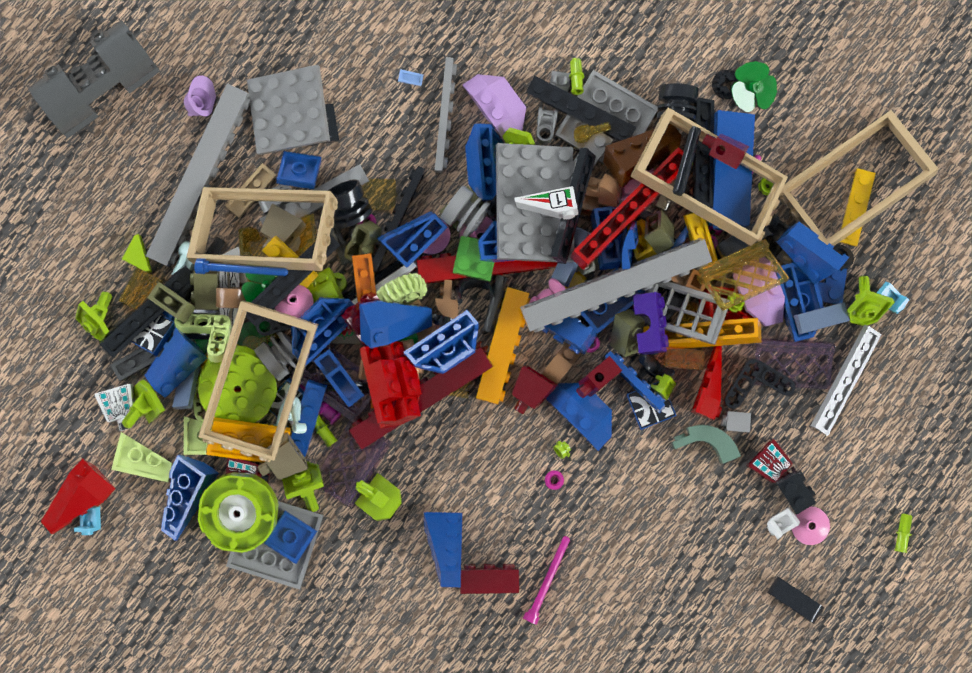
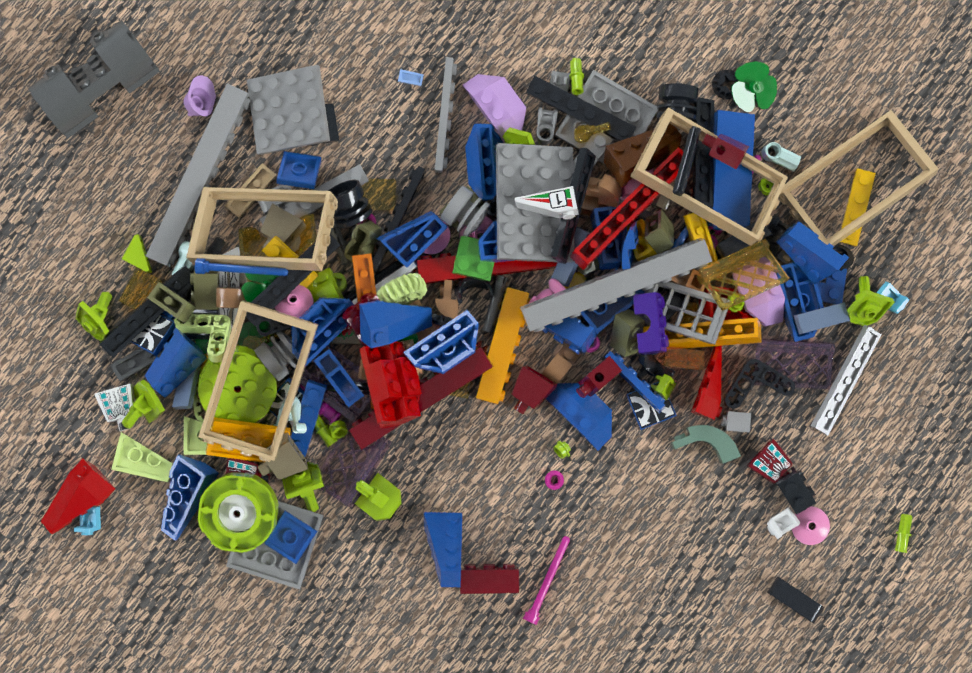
(338, 429): none -> lime bush
(782, 156): none -> light aqua piece

